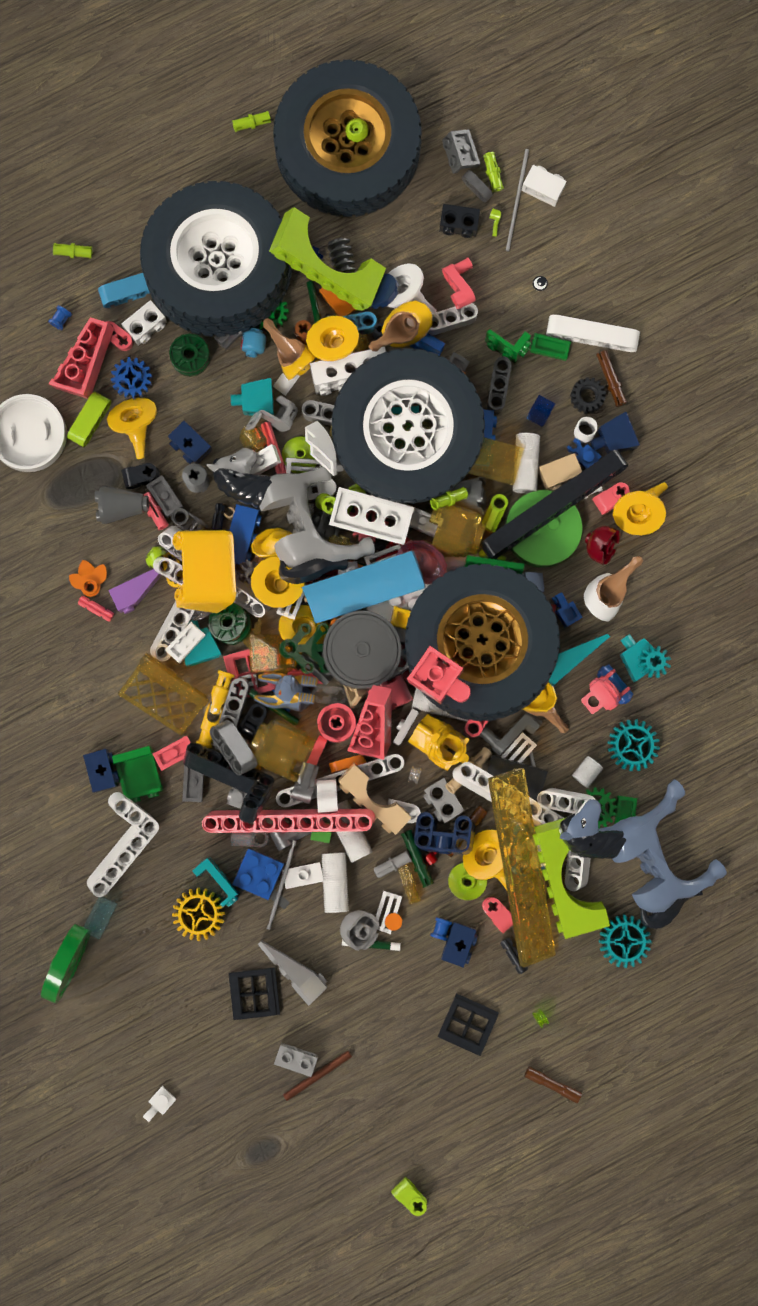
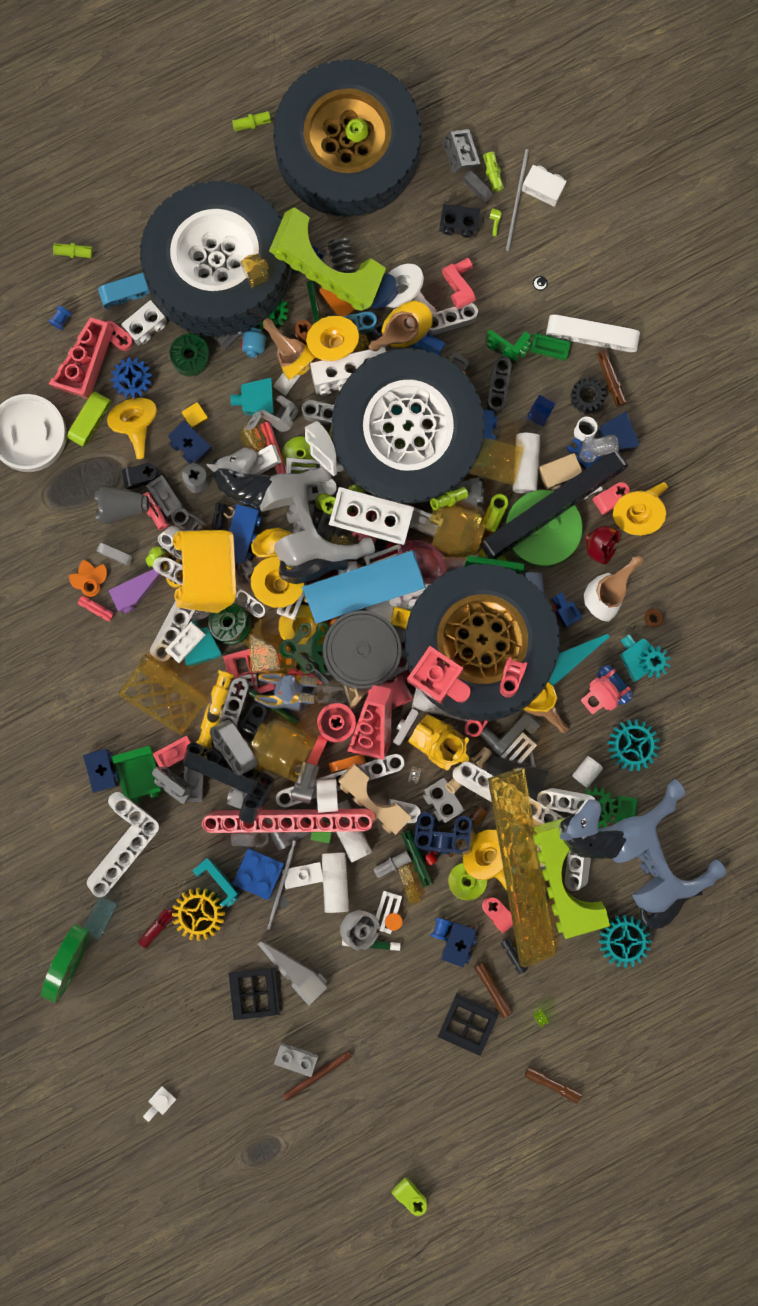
(114, 554): none -> light grey beam
(154, 930): none -> dark red piece
(172, 784): none -> dark grey bracket
(194, 415): none -> yellow tile
(255, 269): none -> clear yellow brick
(499, 1001): none -> reddish brown piece
(513, 674): none -> coral piece
(596, 447): none -> clear piece
(658, 614): none -> reddish brown plate

